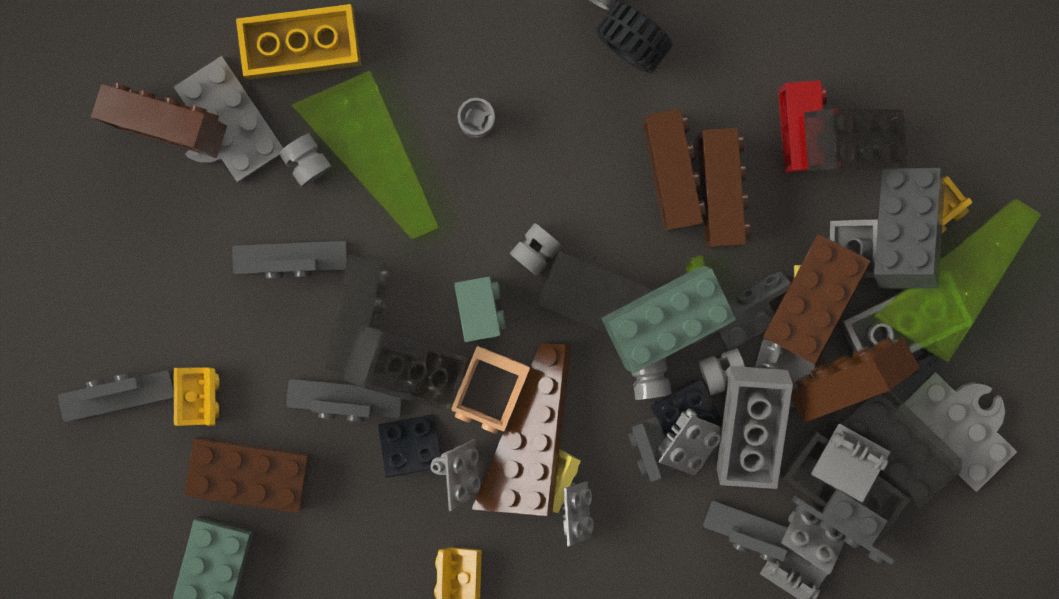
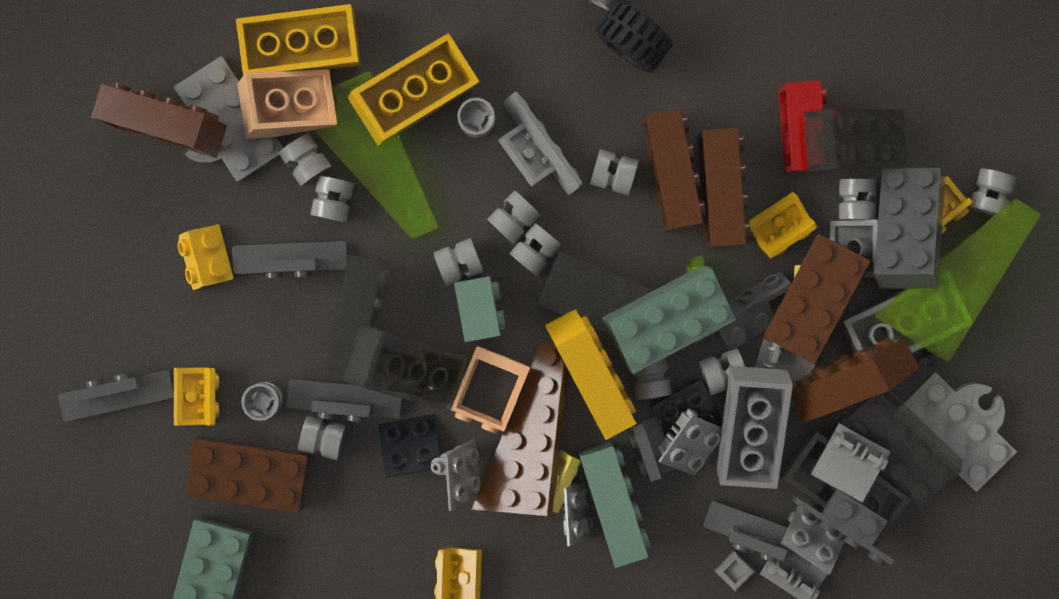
(205, 257): none -> yellow bracket
(262, 401): none -> light grey wheel
(286, 102): none -> light nougat slope
(322, 437): none -> light grey wheel
(332, 209): none -> light grey wheel
(413, 89): none -> yellow brick
(458, 262): none -> light grey wheel
(514, 217): none -> light grey wheel
(534, 149): none -> light grey bracket
(592, 373): none -> yellow brick
(613, 504): none -> sand green brick
(624, 173): none -> light grey wheel
(734, 571): none -> light grey tile
(781, 225): none -> yellow bracket
(851, 208): none -> light grey wheel
(992, 182): none -> light grey wheel

